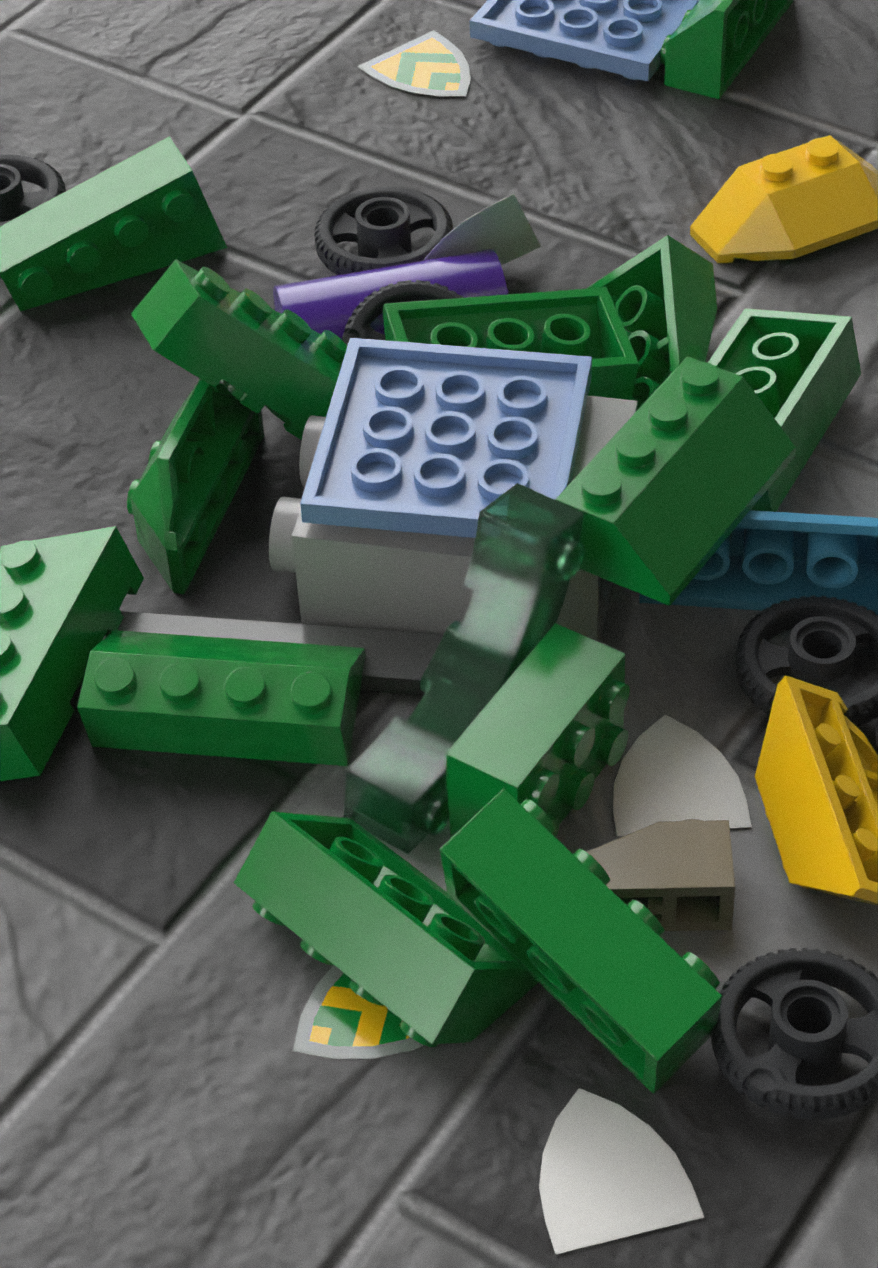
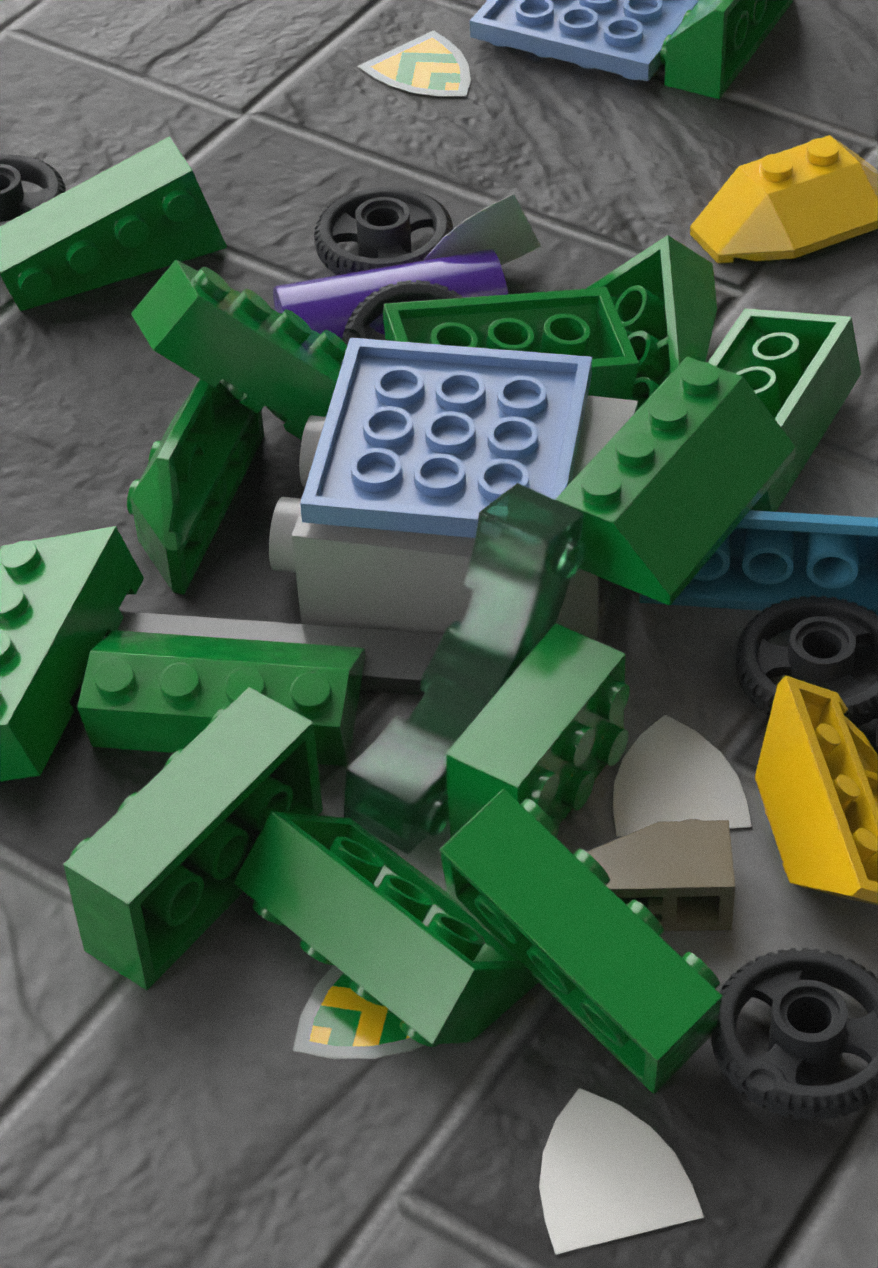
(178, 843): none -> green brick

